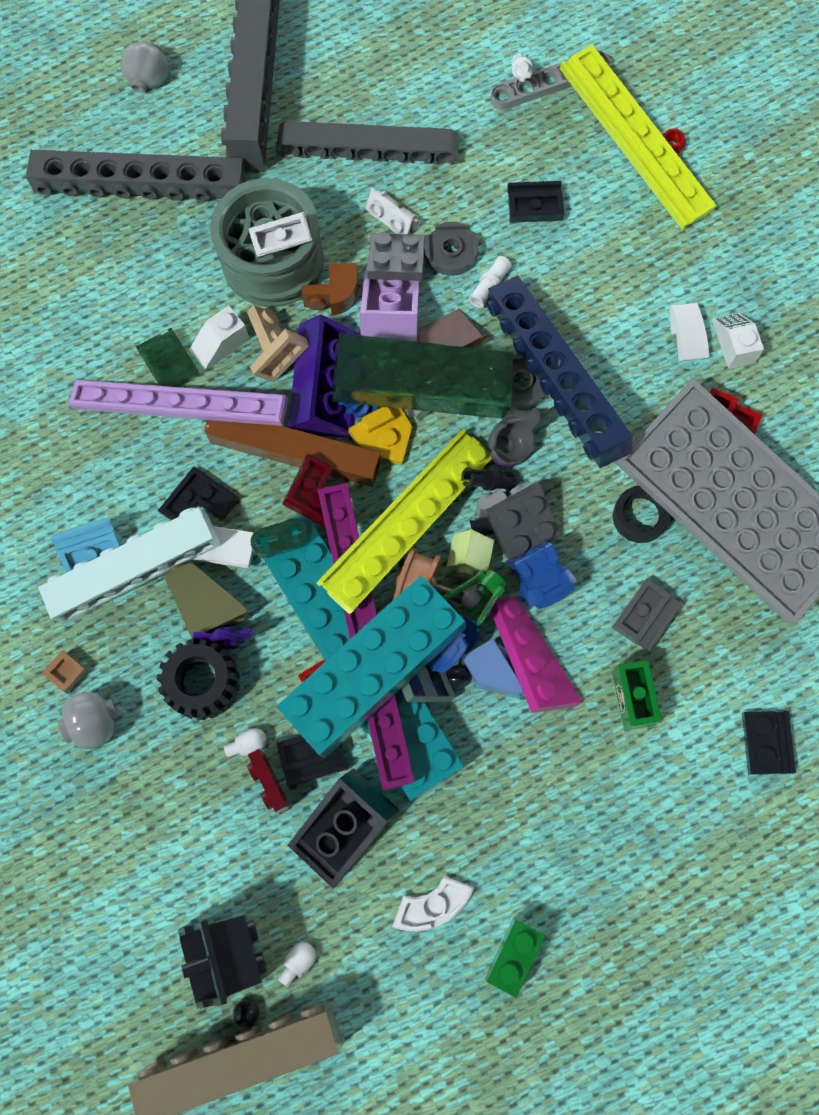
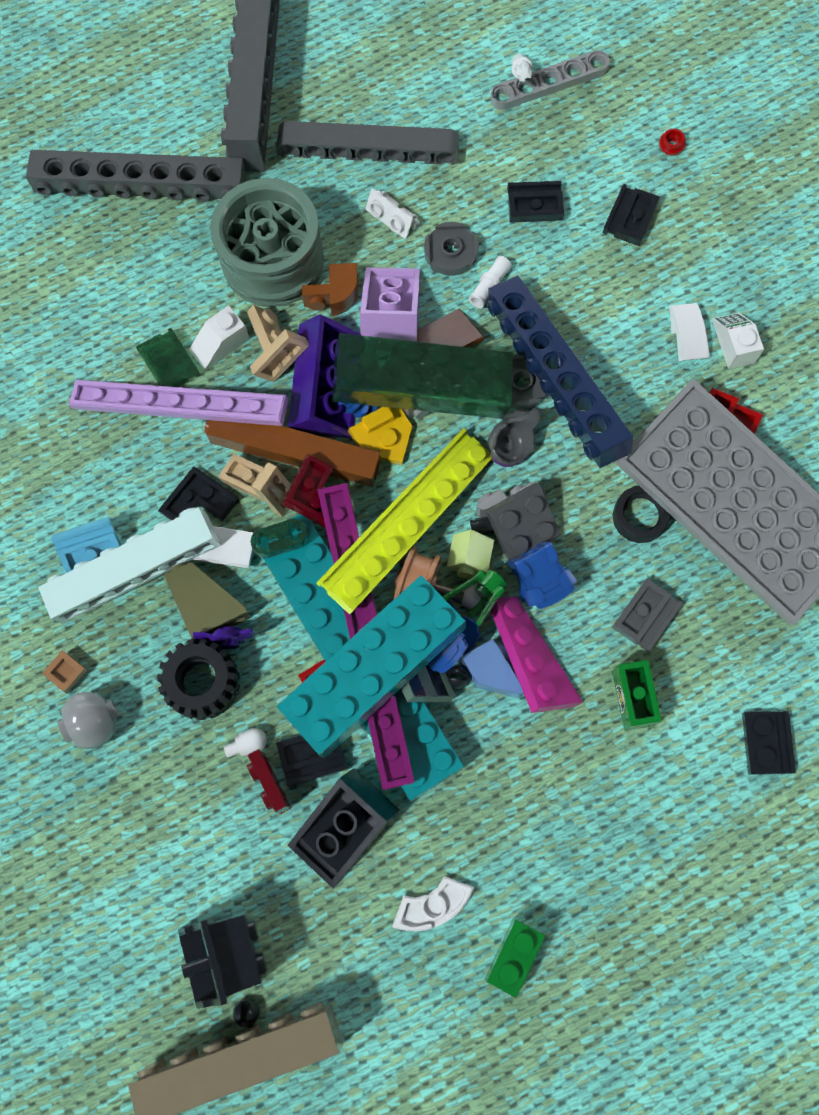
(144, 66): light grey plant -> none
(257, 481): none -> tan bracket
(280, 234): white slope -> none
(298, 962): white cylinder -> none
(396, 257): dark grey plate -> none
(488, 479): black pin -> none
(631, 215): none -> black plate
(637, 137): neon yellow plate -> none

